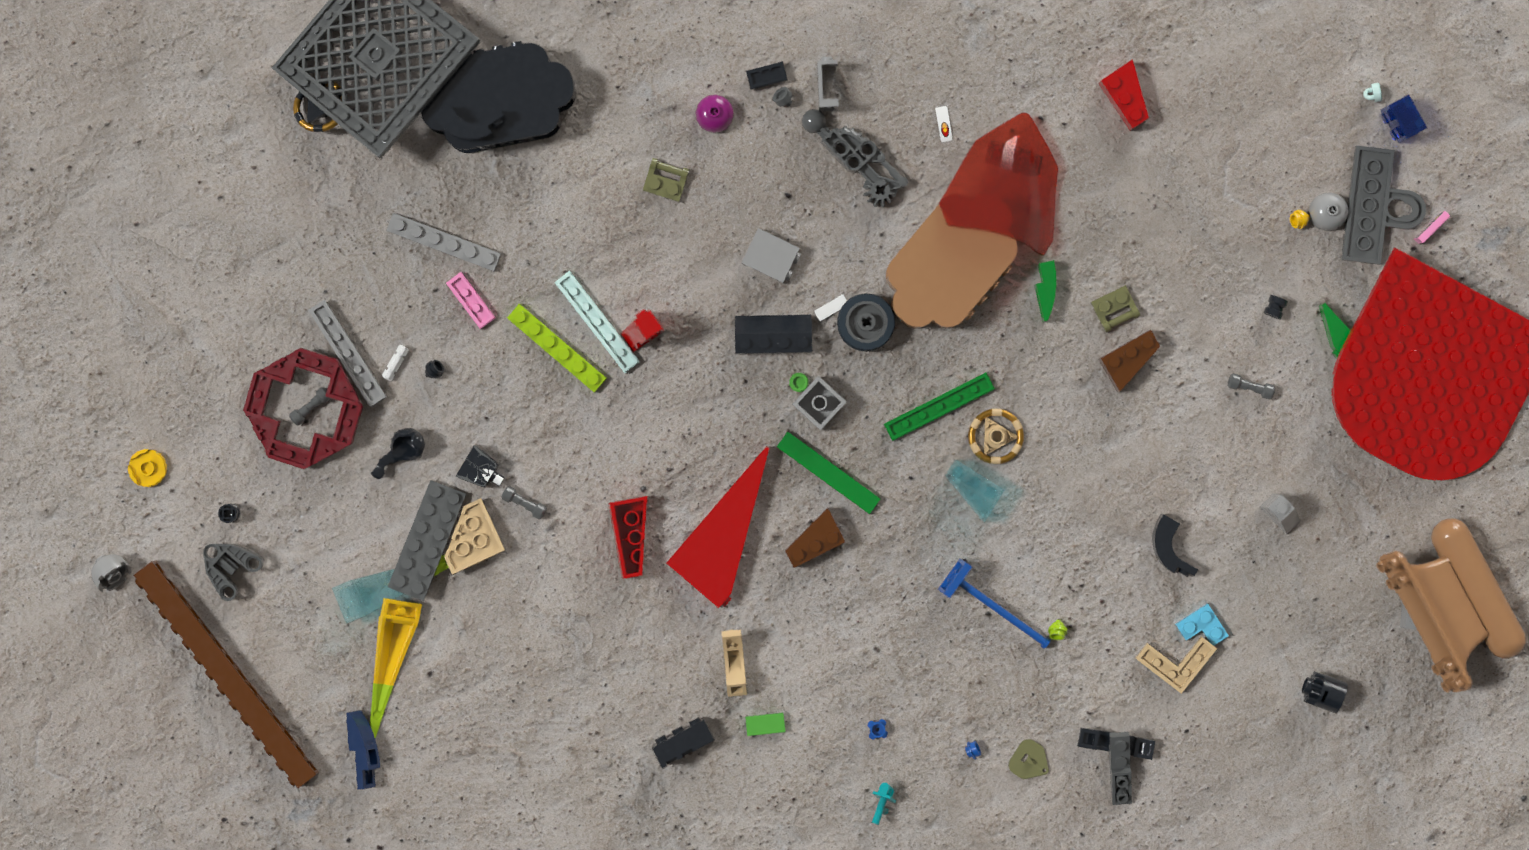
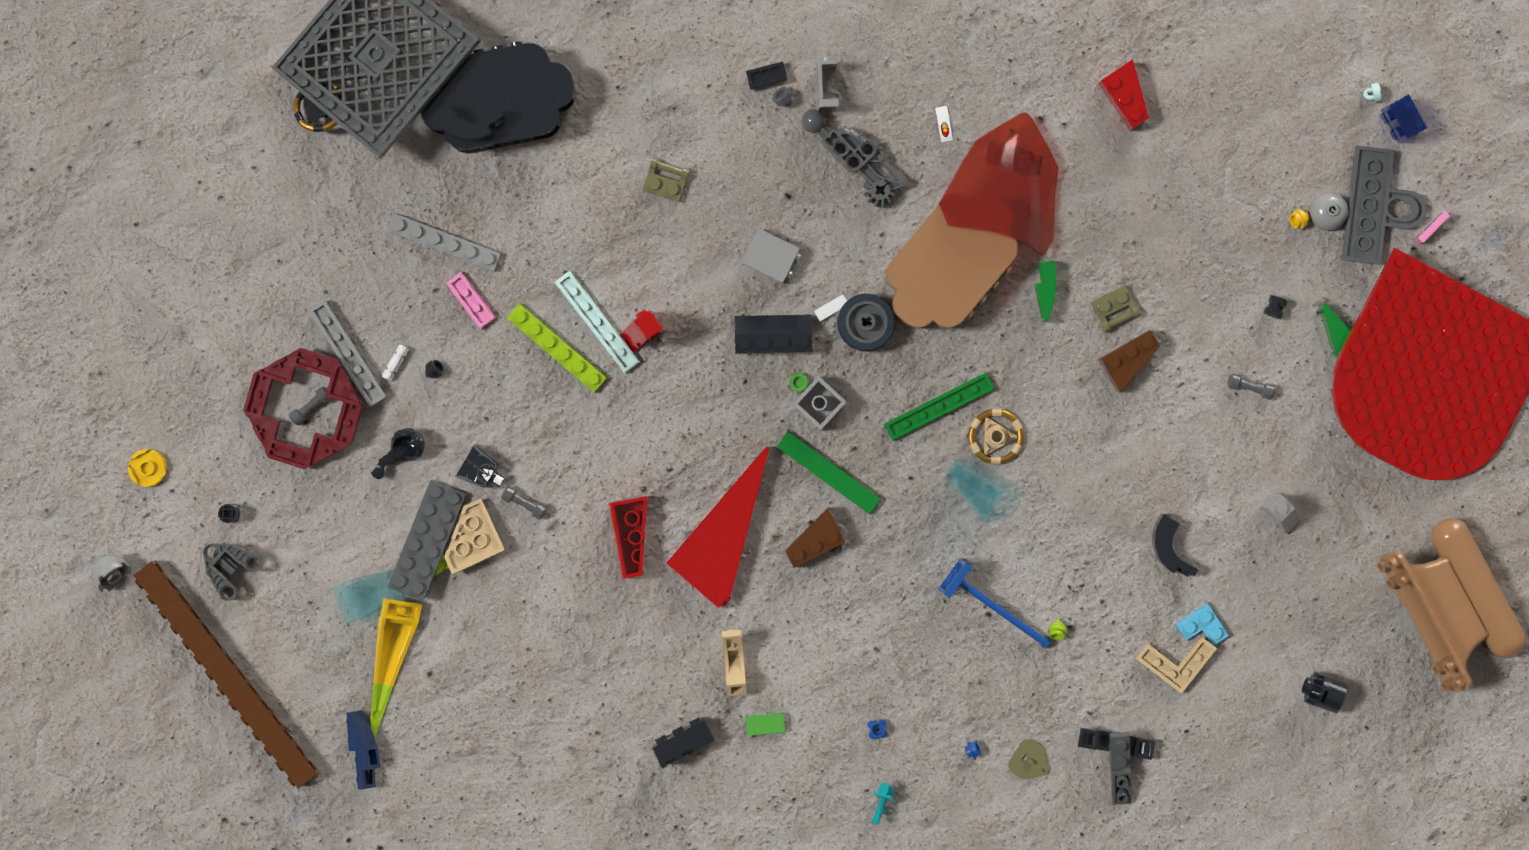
(718, 122): magenta cylinder -> none

